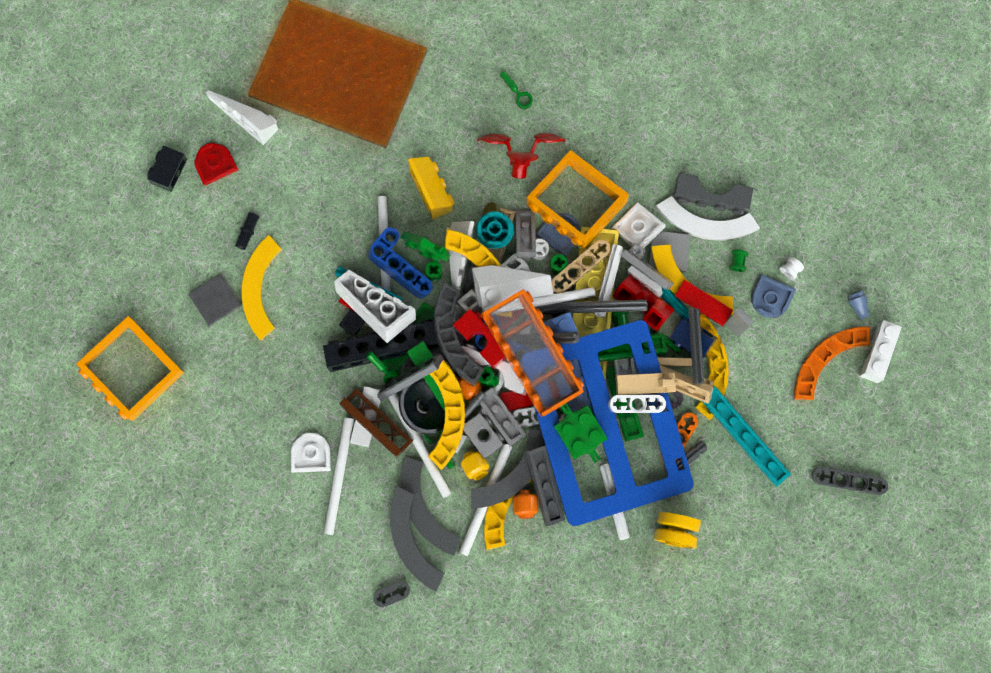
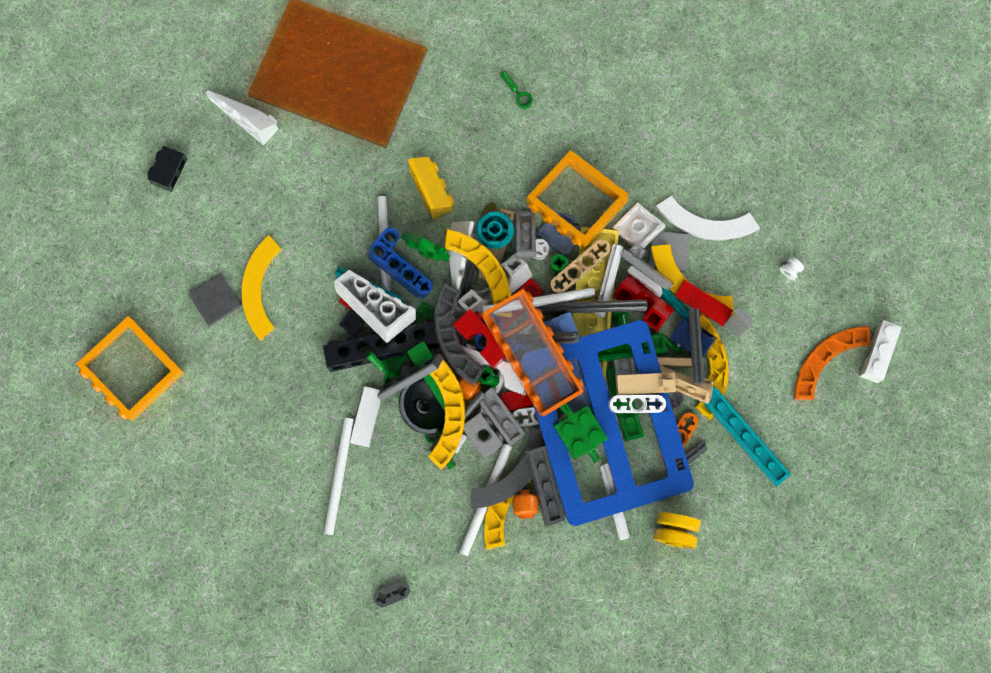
(214, 163): red tile -> none
(246, 231): black axle -> none
(310, 454): white tile -> none
(371, 428): reddish brown fence -> none
(405, 542): dark grey tile -> none
(420, 515): dark grey tile -> none
(423, 451): white piece -> none
(434, 277): green bush -> none
(474, 465): yellow head -> none
(498, 283): white wedge -> none
(520, 160): red plant -> none
(690, 190): dark grey arch -> none
(738, 260): green bush -> none
(771, 297): sand blue tile -> none
(849, 481): dark grey beam -> none
(859, 303): sand blue cone -> none

